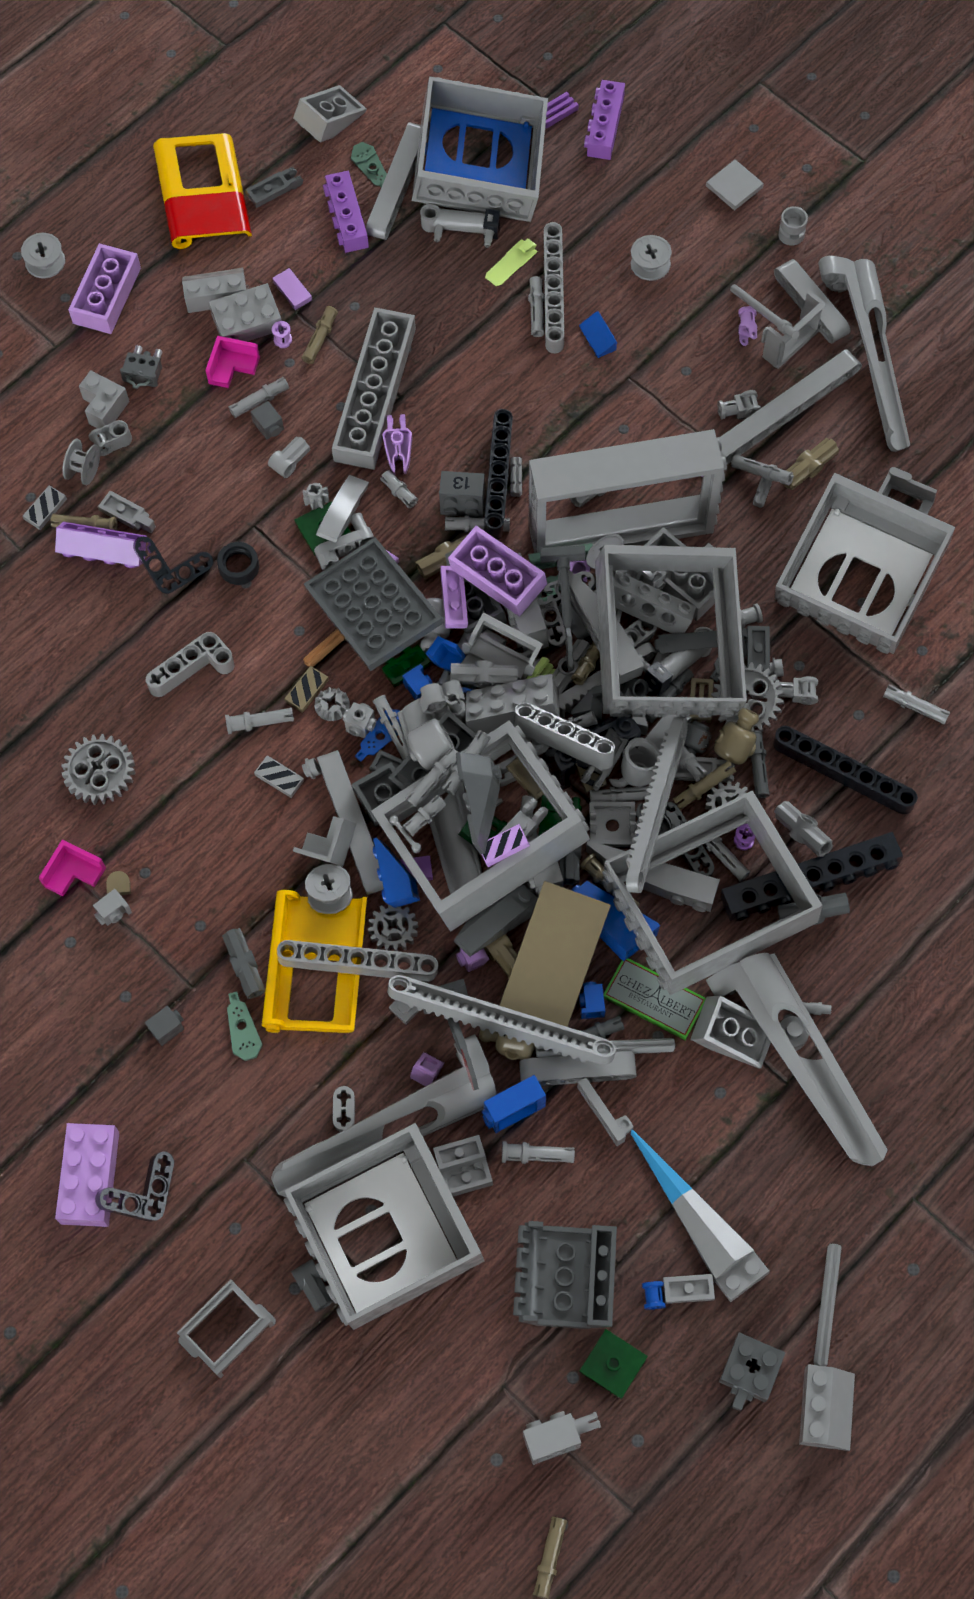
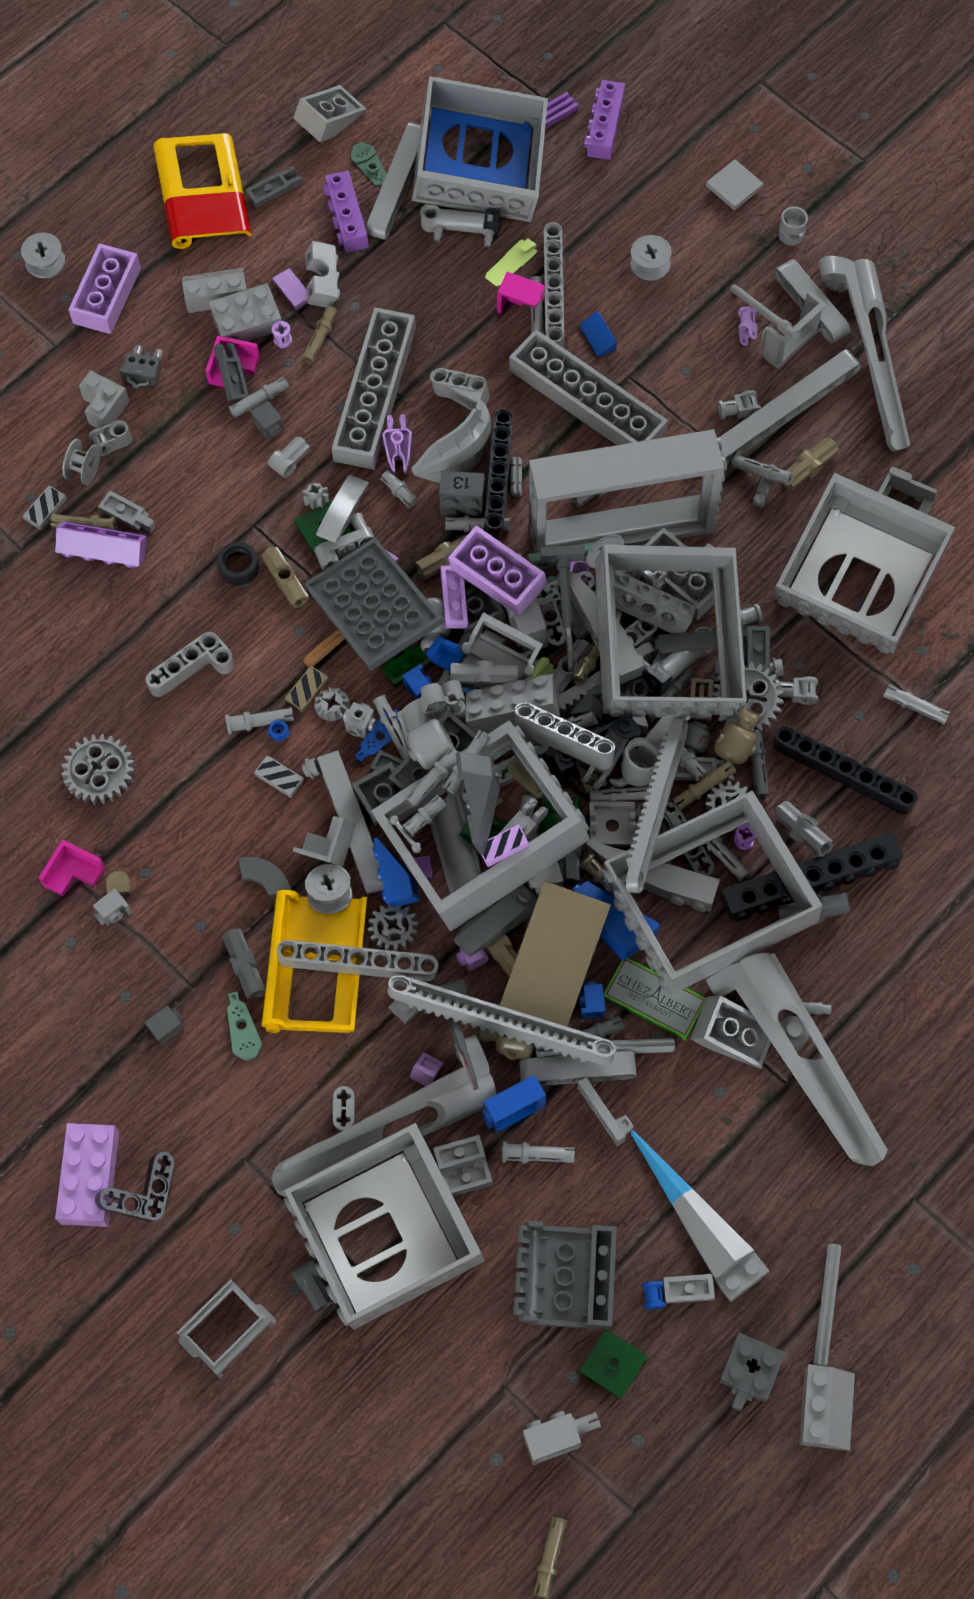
(164, 571): black beam -> none
(231, 372): none -> dark grey hinge
(263, 873): none -> dark grey tile
(274, 727): none -> blue plate
(291, 586): none -> dark tan piece
(322, 289): none -> light grey arch
(468, 442): none -> light grey piece
(519, 291): none -> dark pink panel
(585, 392): none -> light grey brick

